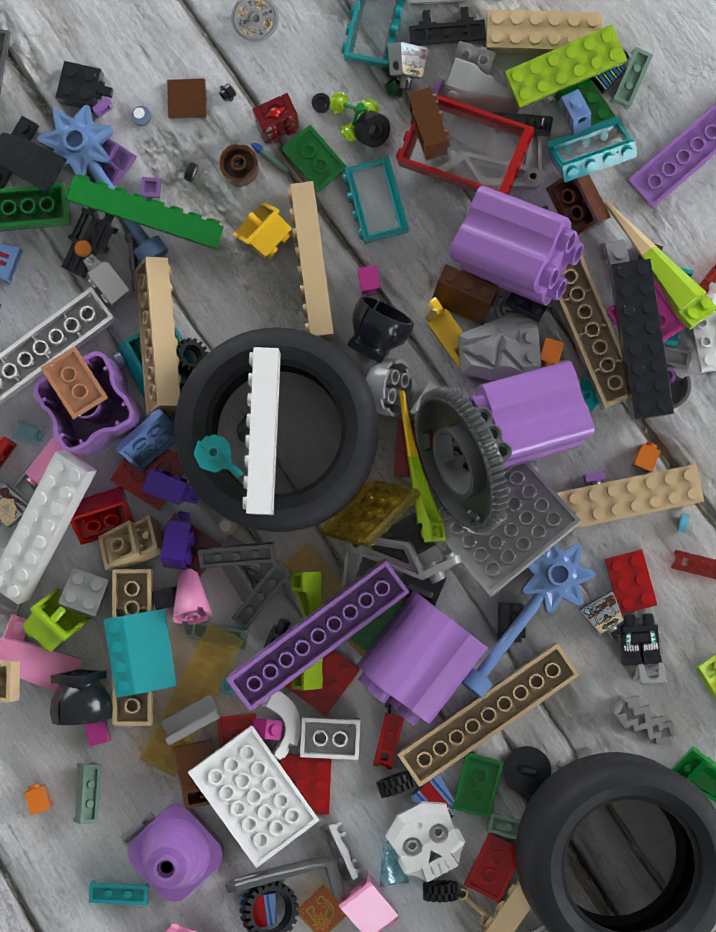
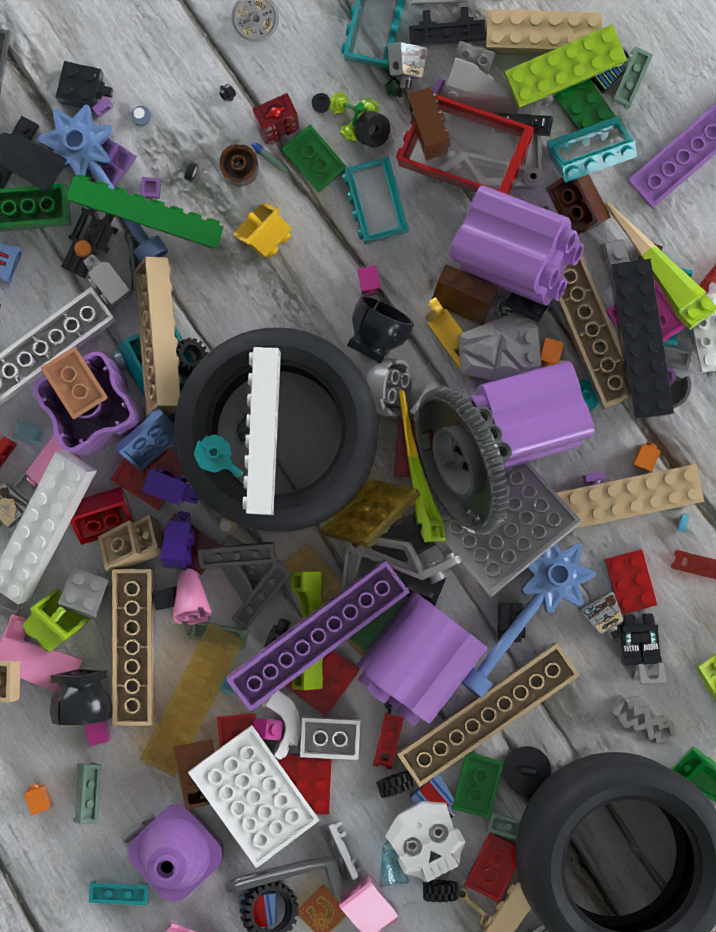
(140, 653): teal slope -> none
(186, 98): reddish brown tile -> none
(191, 719): light grey panel -> none
(311, 257): tan brick -> none
(573, 109): medium blue torso -> none

